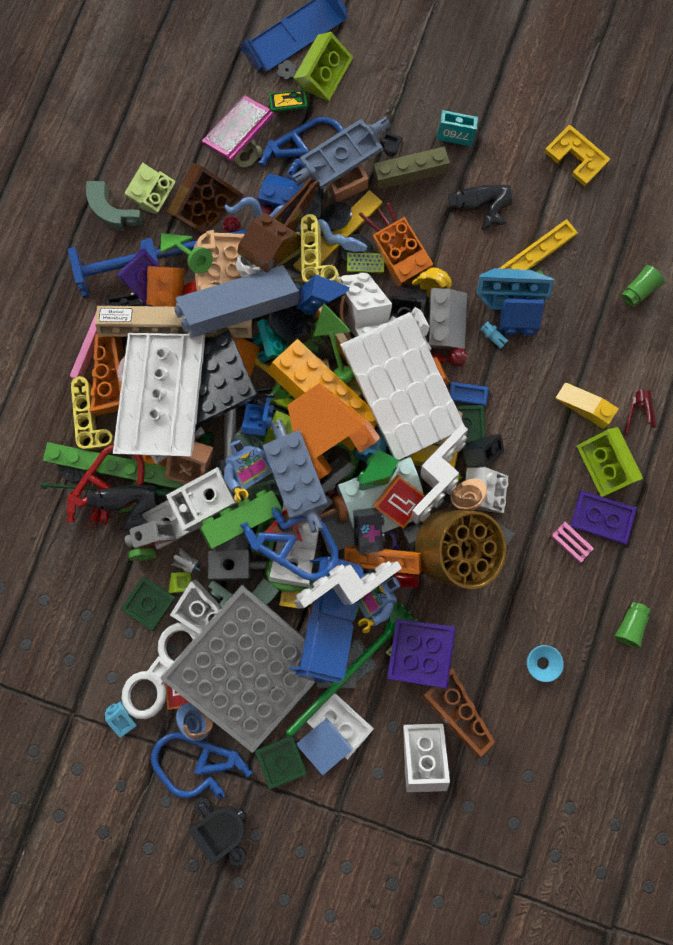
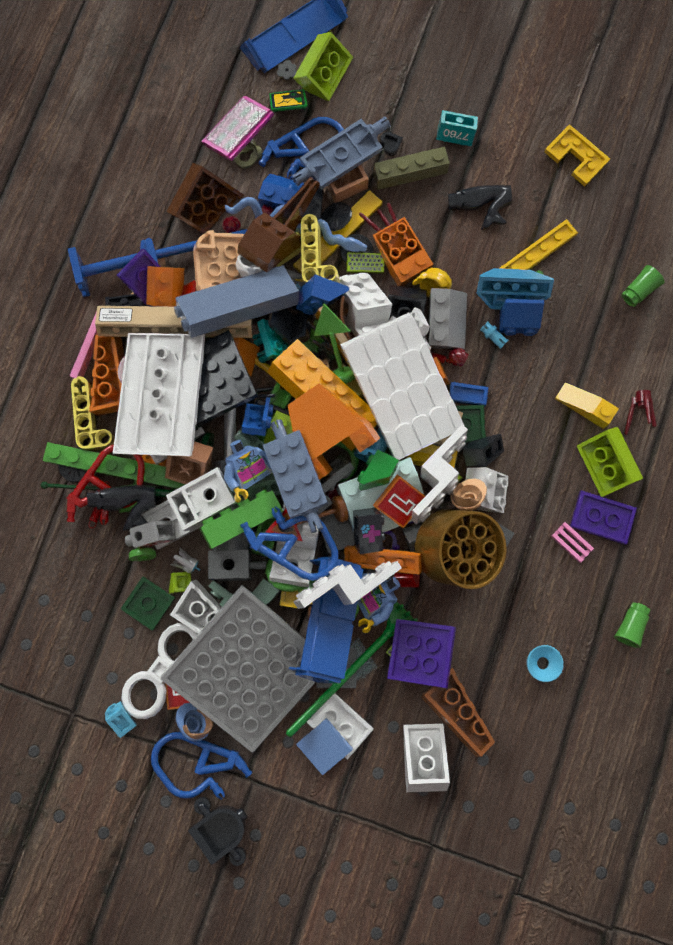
(97, 197): sand green arch -> none
(149, 188): yellowish green brick -> none
(199, 259): bright green piece -> none
(280, 762): dark green plate -> none
(282, 402): lime slope -> none

